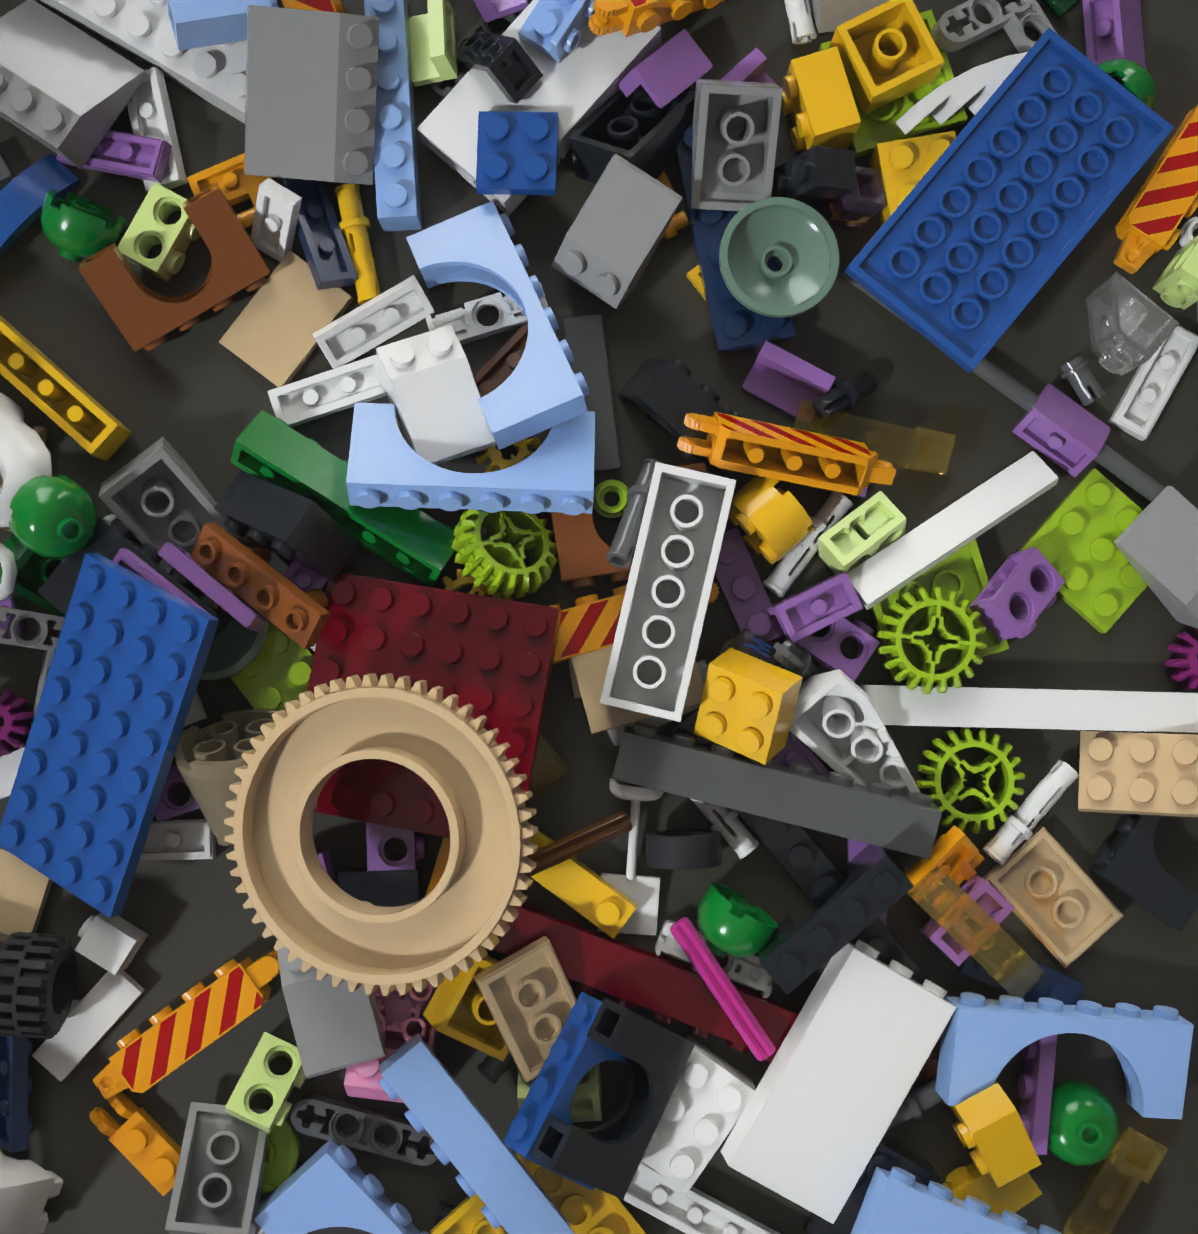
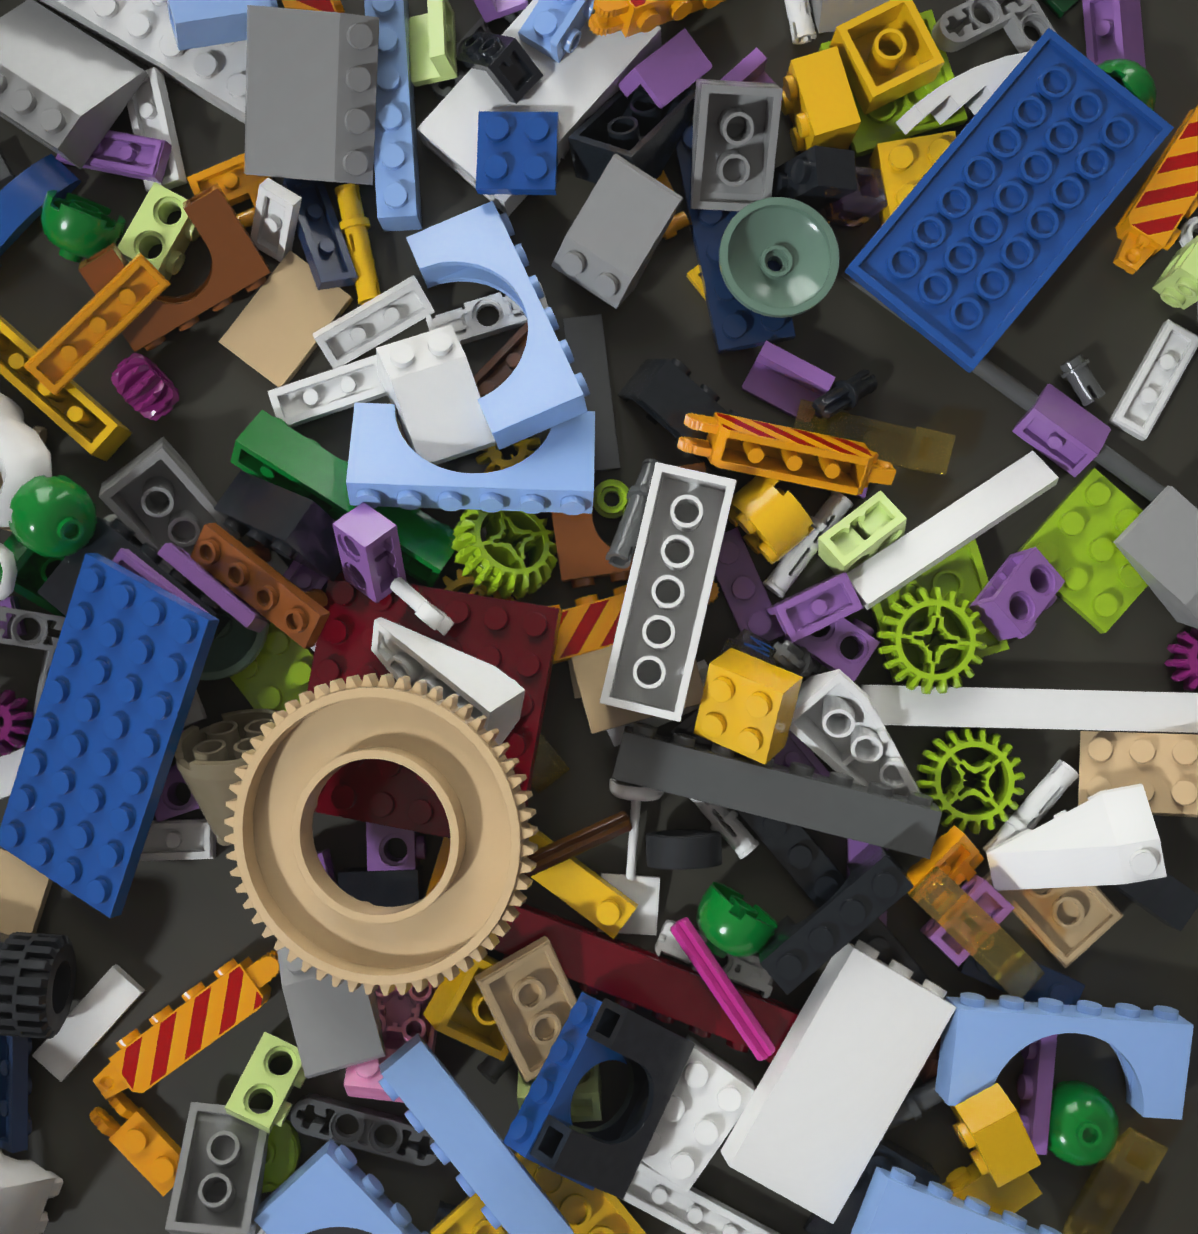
(97, 324): none -> light orange tile
(110, 942): white brick -> none
(145, 386): none -> magenta gear
(369, 551): none -> medium lavender brick
(424, 609): none -> white bar
(458, 673): none -> white wedge
(1092, 845): none -> white wedge
(1125, 325): clear slope -> none

